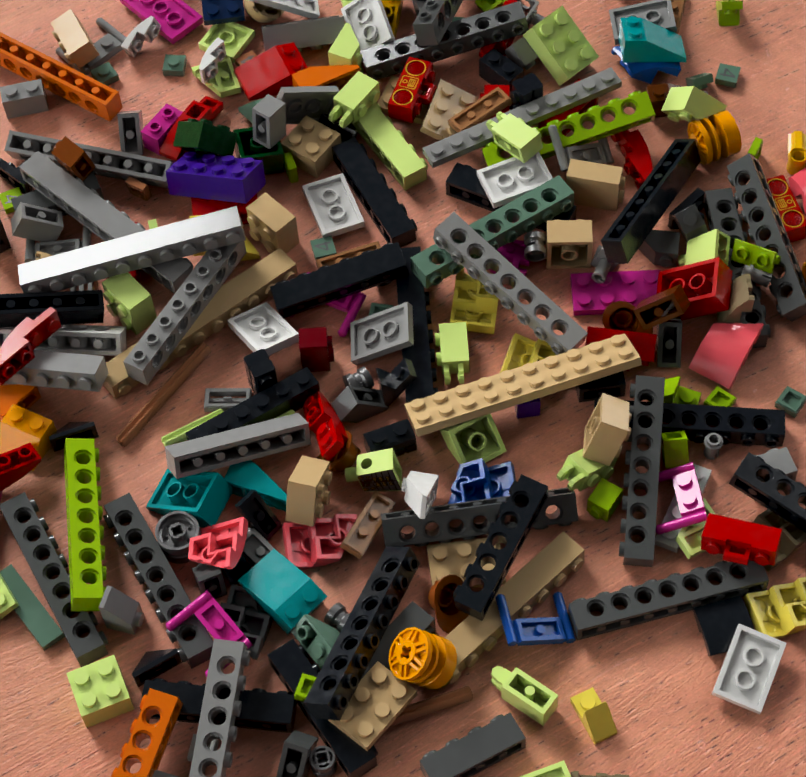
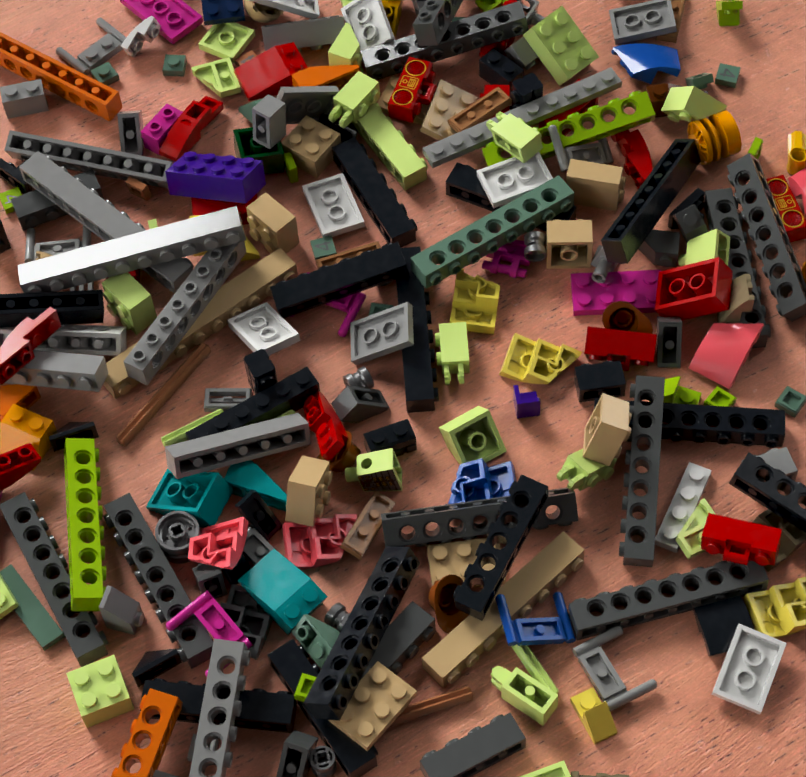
(36, 223): light grey brick -> none
(73, 39): tan brick -> none
(73, 158): dark orange brick -> none
(204, 137): dark green brick -> none
(214, 54): white slope -> none
(316, 349): dark red brick -> none
(396, 381): black slope -> none
(420, 491): white slope -> none
(422, 658): light orange wheel -> none
(522, 384): tan plate -> none
(534, 666): none -> yellowish green axle
(556, 319): light grey brick -> none
(603, 674): none -> light grey plate
(604, 500): lime brick -> none
(649, 42): teal slope -> none
(662, 307): reddish brown brick -> none
(674, 449): lime brick -> none
(688, 497): dark pink plate -> none
(712, 443): light grey pin -> none
(752, 254): lime hinge -> none
(757, 276): light grey pin -> none

